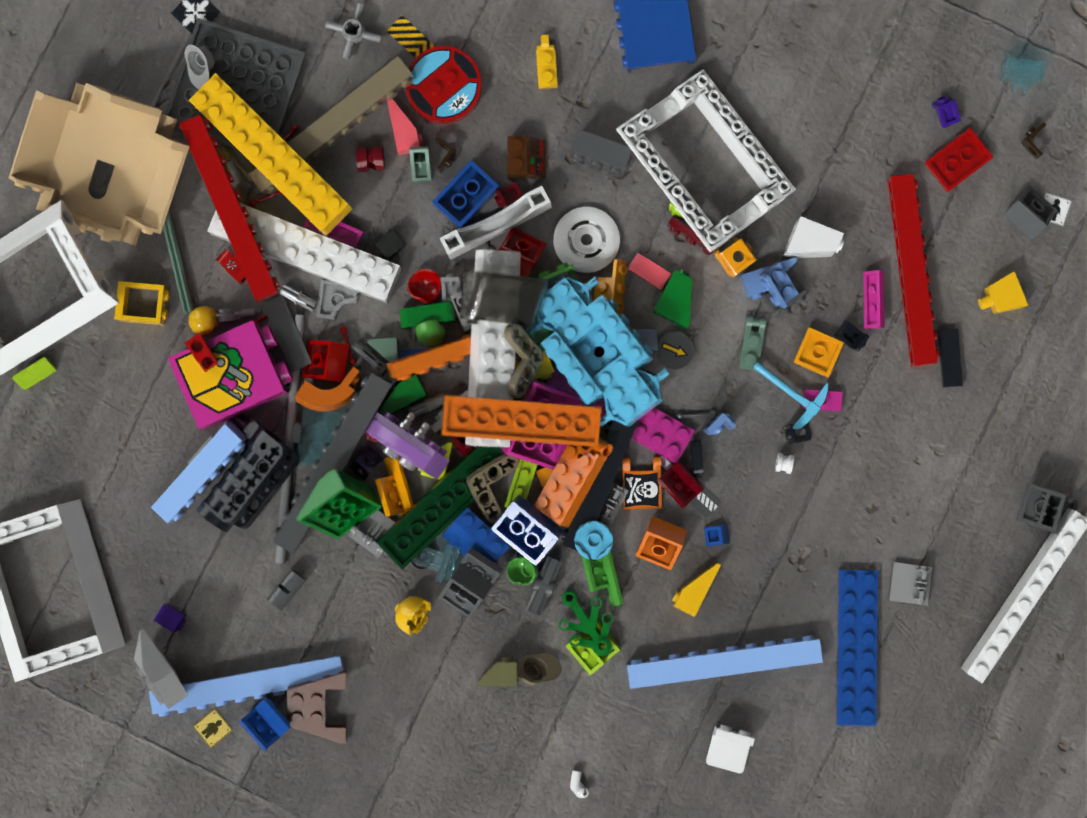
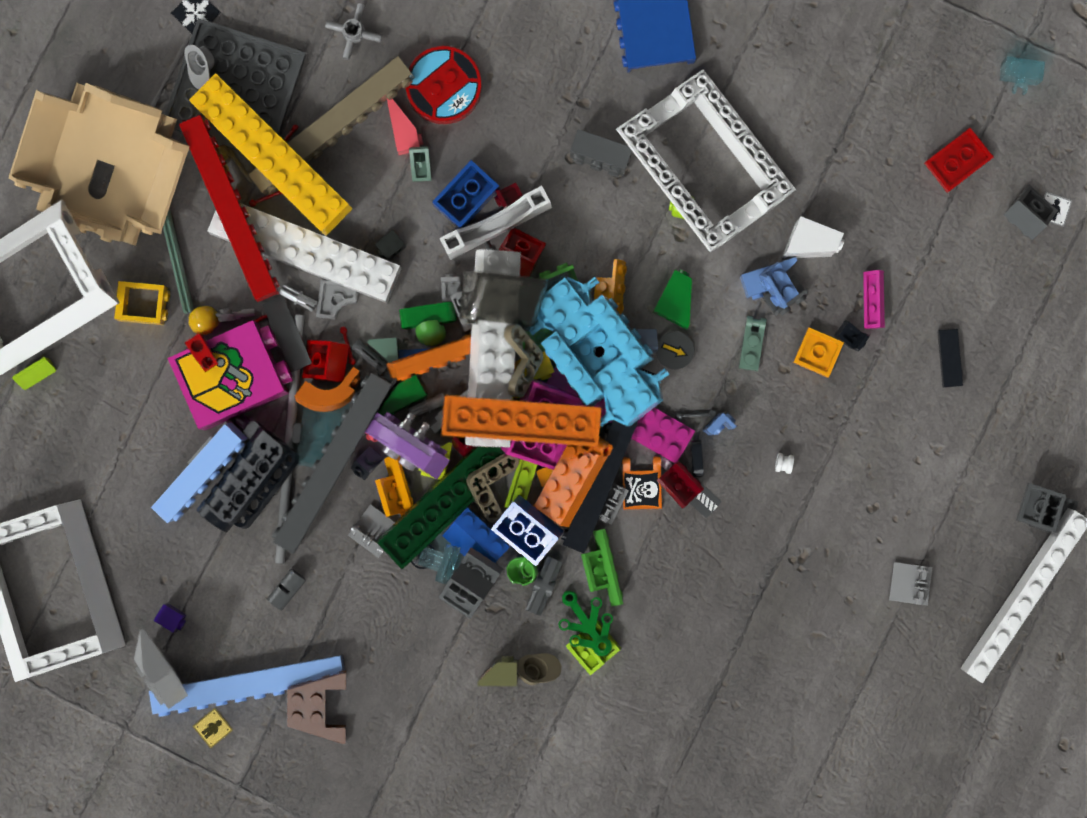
(231, 265): red leg -> none
(265, 723): blue bracket -> none
(338, 504): green slope -> none
(341, 232): dark pink plate -> none
(370, 158): dark red wheel -> none
(409, 37): sticker -> none
(411, 614): yellow cylinder -> none
(424, 286): red helmet -> none
(448, 159): dark brown bracket -> none
(526, 157): reddish brown slope -> none
(546, 64): yellow hinge -> none
(576, 786): white arm -> none
(593, 540): medium azure tile -> none
(601, 229): white piece -> none
(649, 271): coral slope -> none
(661, 543): orange slope -> none
(677, 228): dark red plate -> none
(693, 594): yellow slope -> none
(716, 535): blue slope -> none
(724, 663): light blue brick -> none
(726, 259): light orange piece -> none
(729, 748): white bracket -> none
(790, 434): black bracket -> none
(812, 407): medium azure piece -> none
(832, 402): dark pink plate -> none
(857, 647): blue plate -> none
(912, 270): red brick -> none
(947, 111): dark purple bracket -> none
(1004, 295): yellow torso -> none
(1027, 143): dark brown bracket -> none

